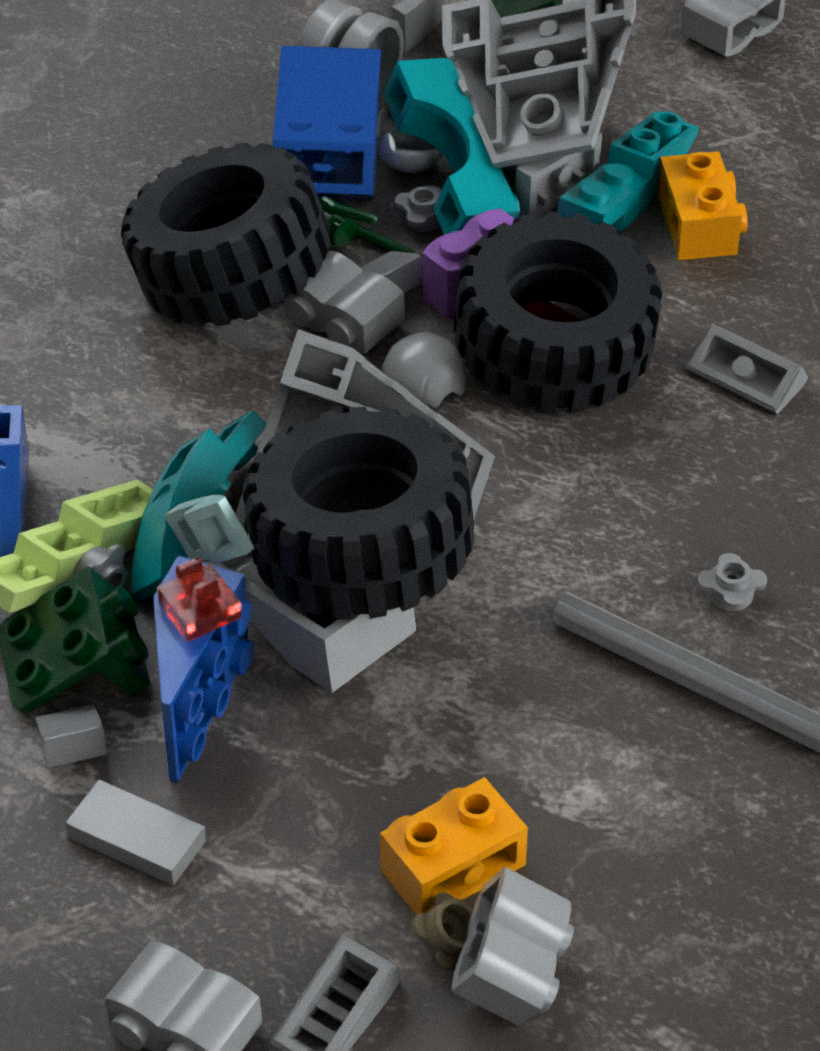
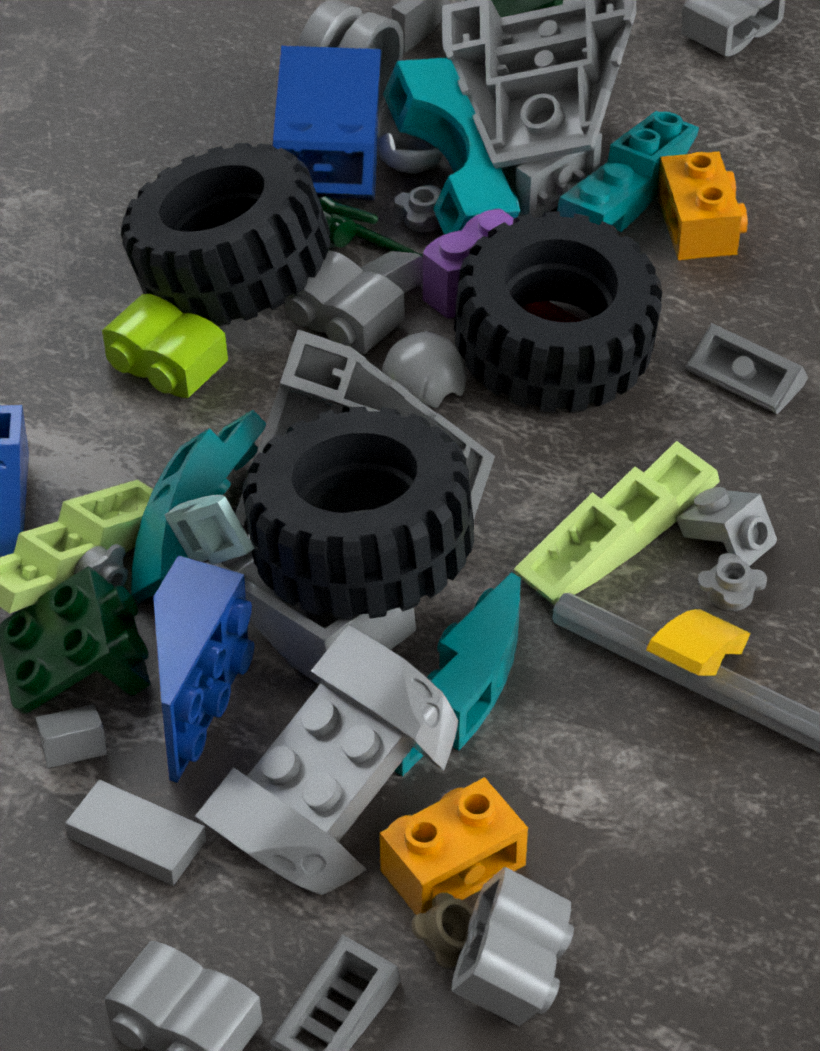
(165, 345): none -> lime brick
(198, 599): clear red tile -> none
(332, 763): none -> light grey piece
(476, 661): none -> teal slope
(618, 526): none -> yellowish green slope
(698, 642): none -> yellow slope
(730, 518): none -> light grey bracket

